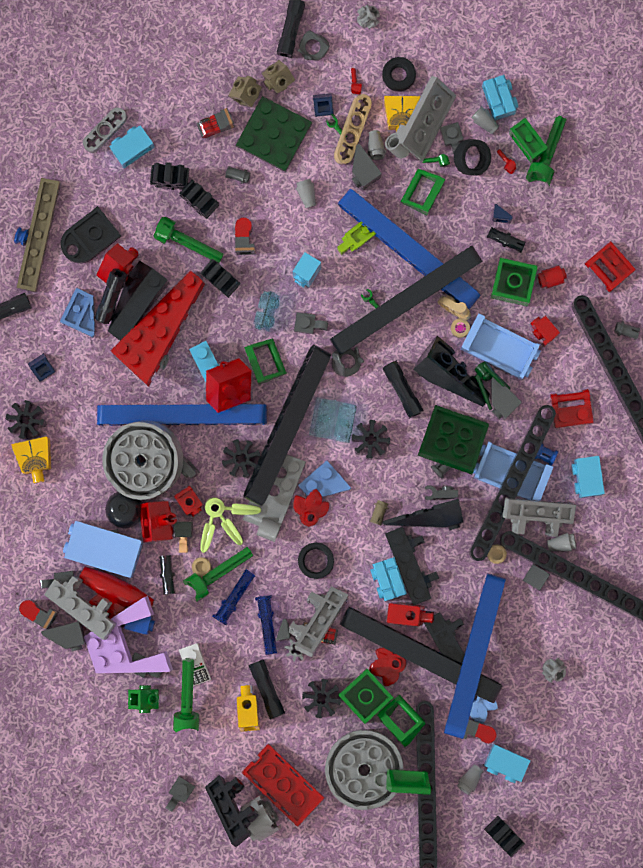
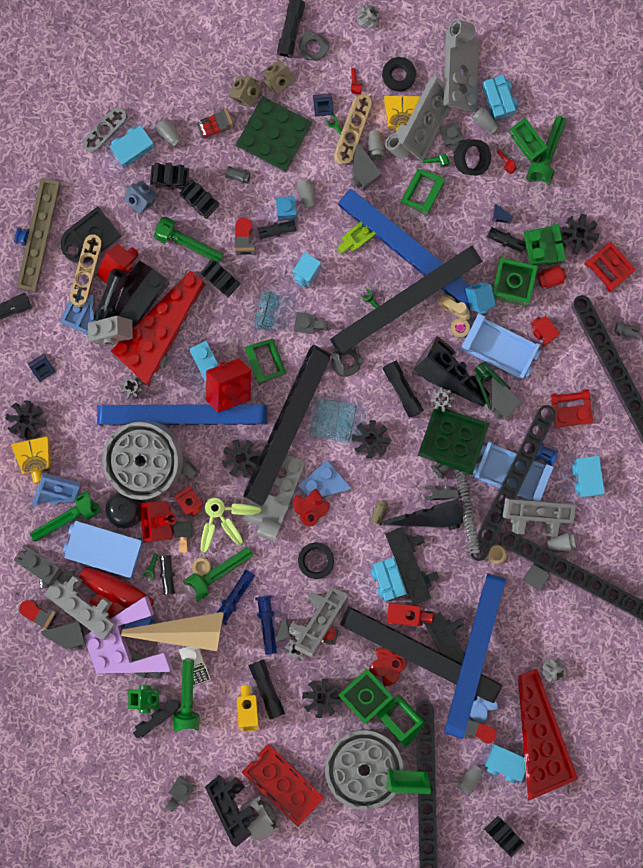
(38, 565): none -> dark grey hinge
(55, 490): none -> medium blue wing
(83, 270): none -> tan beam
(84, 507): none -> green piece
(110, 330): none -> light grey brick
(136, 388): none -> light grey gear
(140, 196): none -> sand blue brick
(151, 567): none -> green hand
(157, 718): none -> black hinge
(168, 132): none -> light grey cone
(194, 632): none -> tan wedge
(277, 229): none -> black pin
(286, 208): none -> dark azure brick
(439, 395): none -> light grey gear
(462, 52): none -> light grey hinge
(470, 523): none -> light grey piece
(480, 297): none -> dark azure brick
(544, 246): none -> green hips
(545, 751): none -> red wing
(586, 235): none -> black gear

